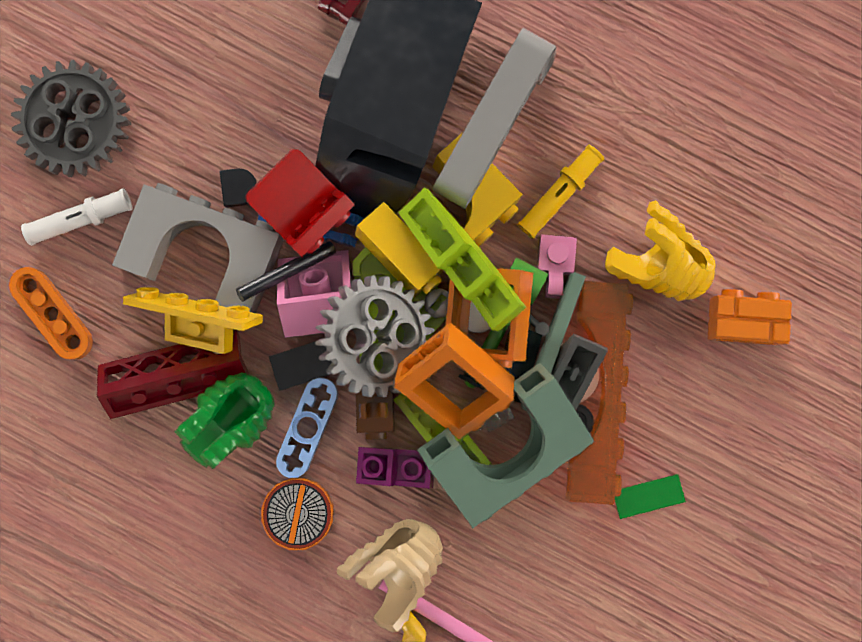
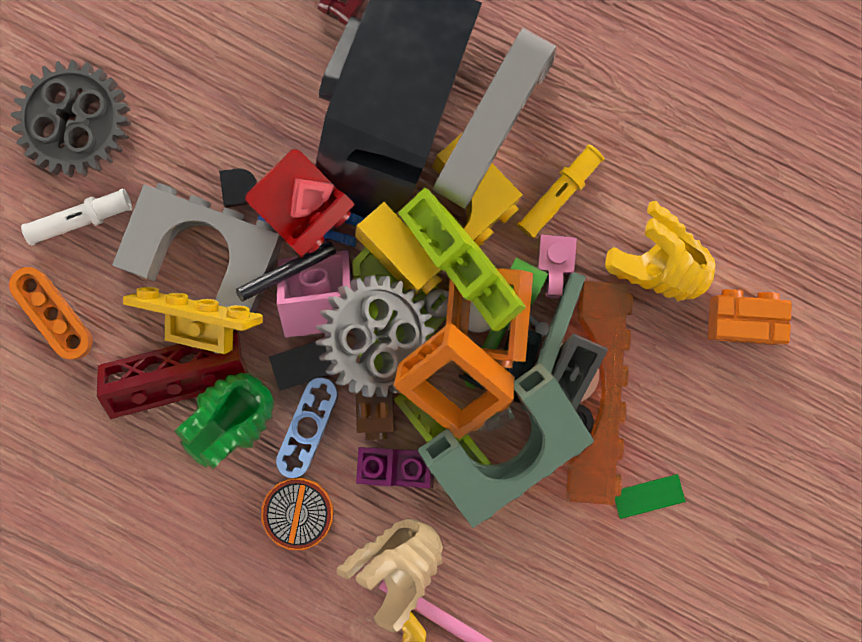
(309, 196): none -> coral tile

